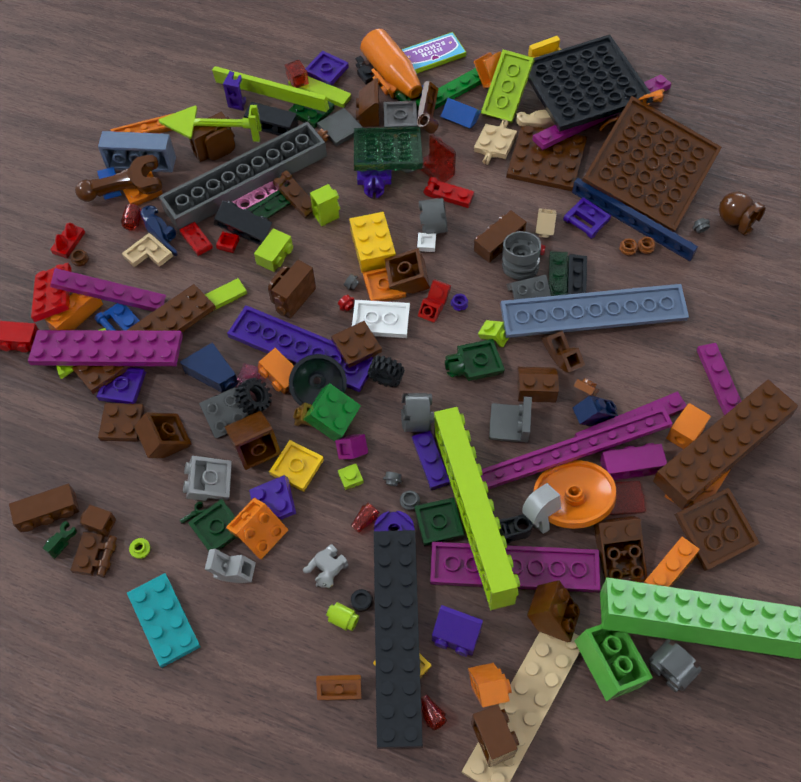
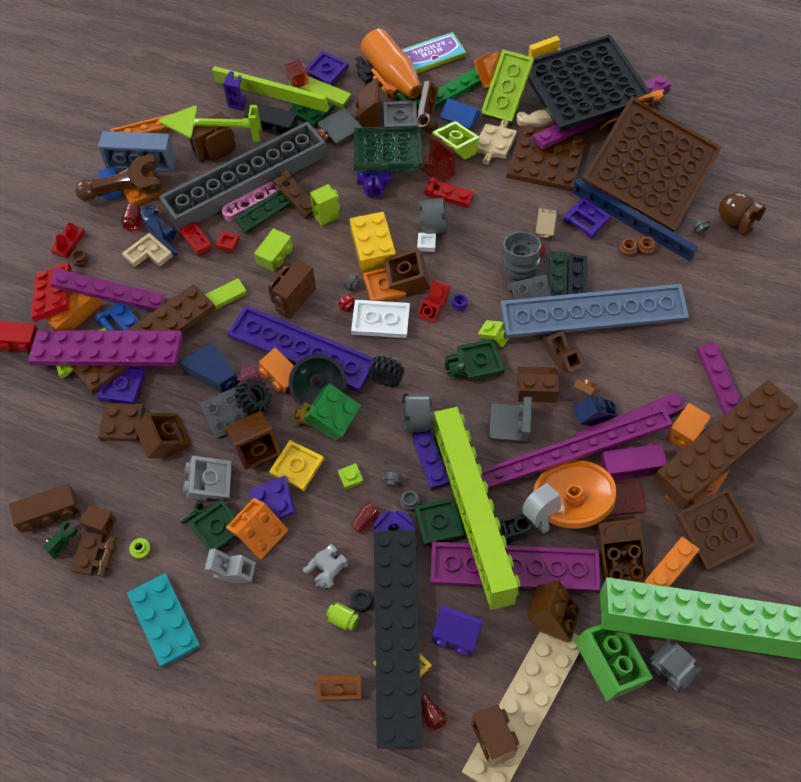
(242, 222): black brick -> none
(351, 446): magenta panel -> none
(356, 344): reddish brown plate -> none
(459, 138): none -> lime slope
(489, 684): orange brick -> none
(490, 243): reddish brown brick -> none

